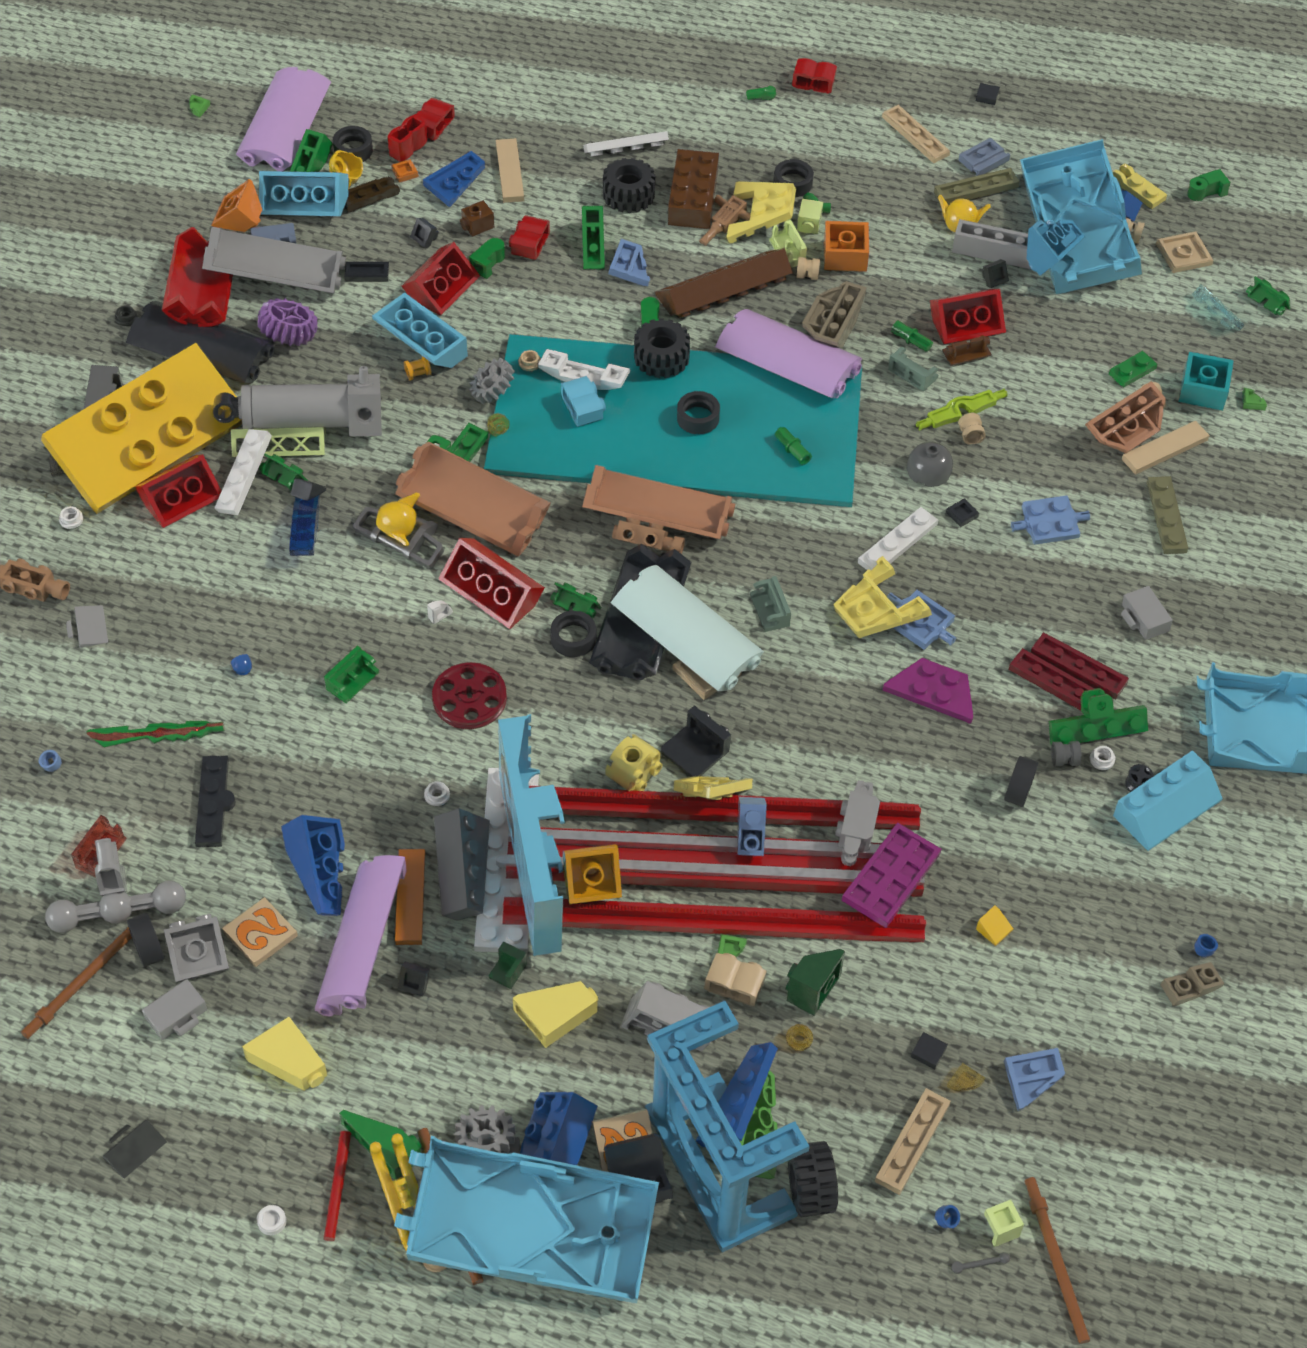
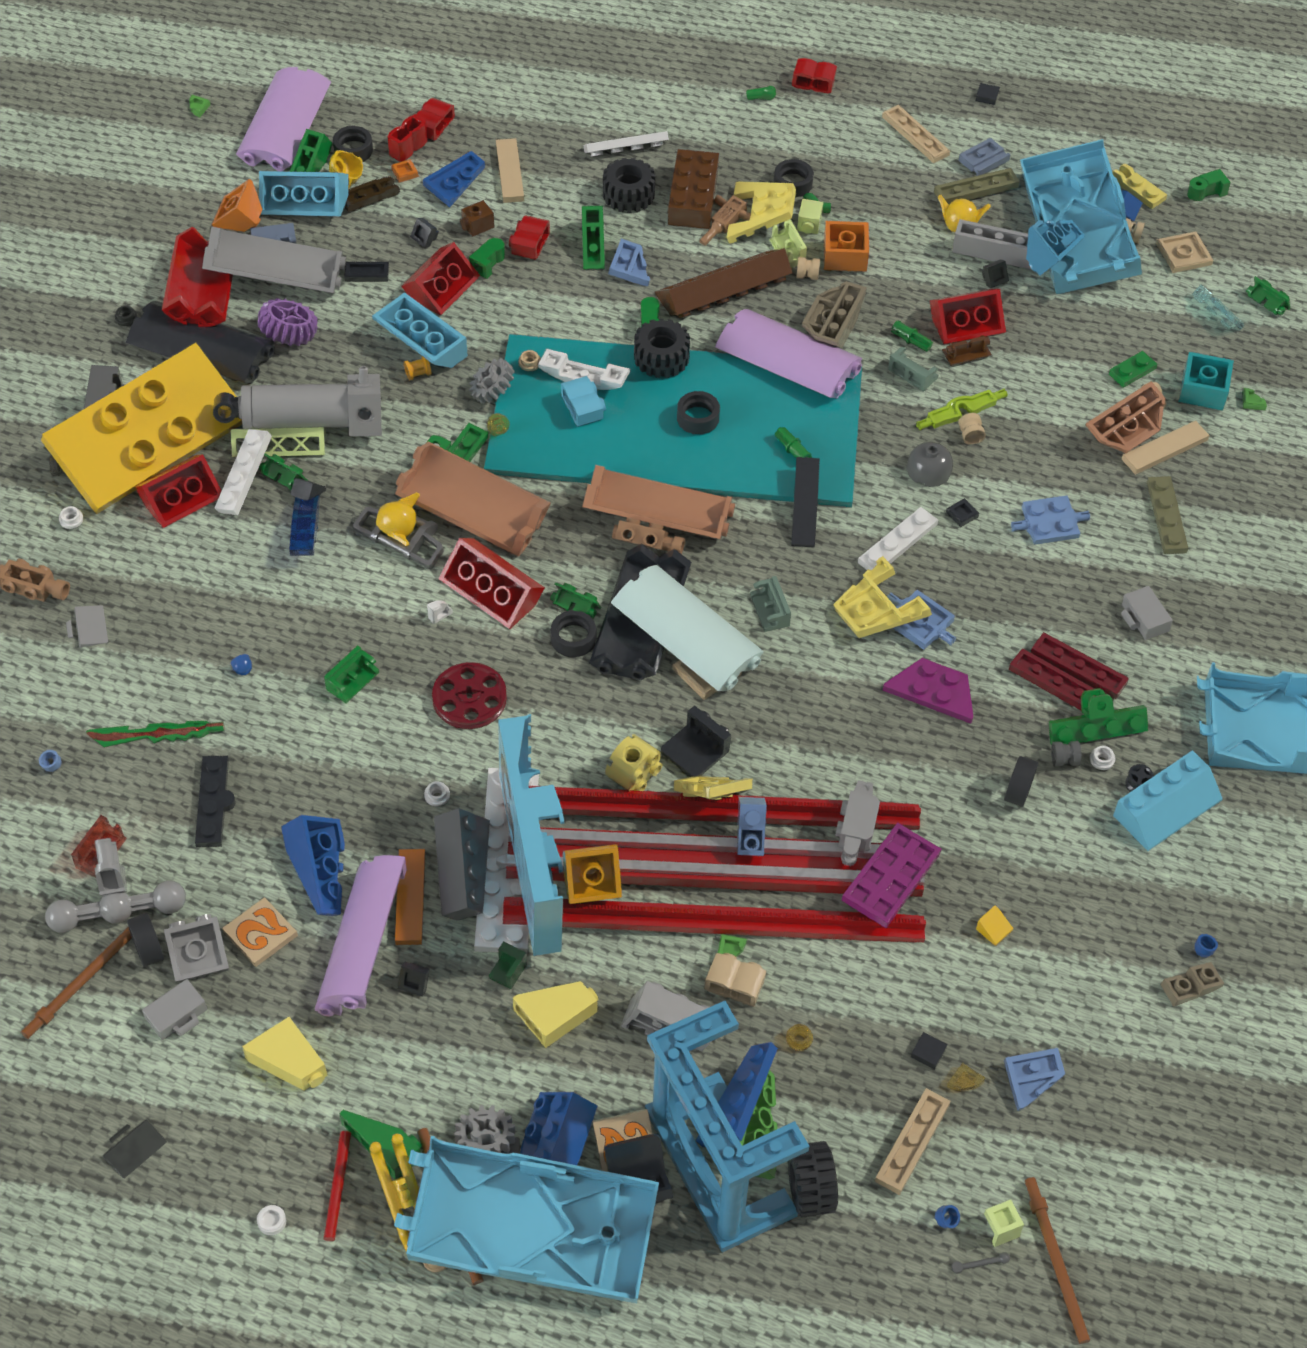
(805, 502): none -> black slope
(814, 979): dark green slope -> none

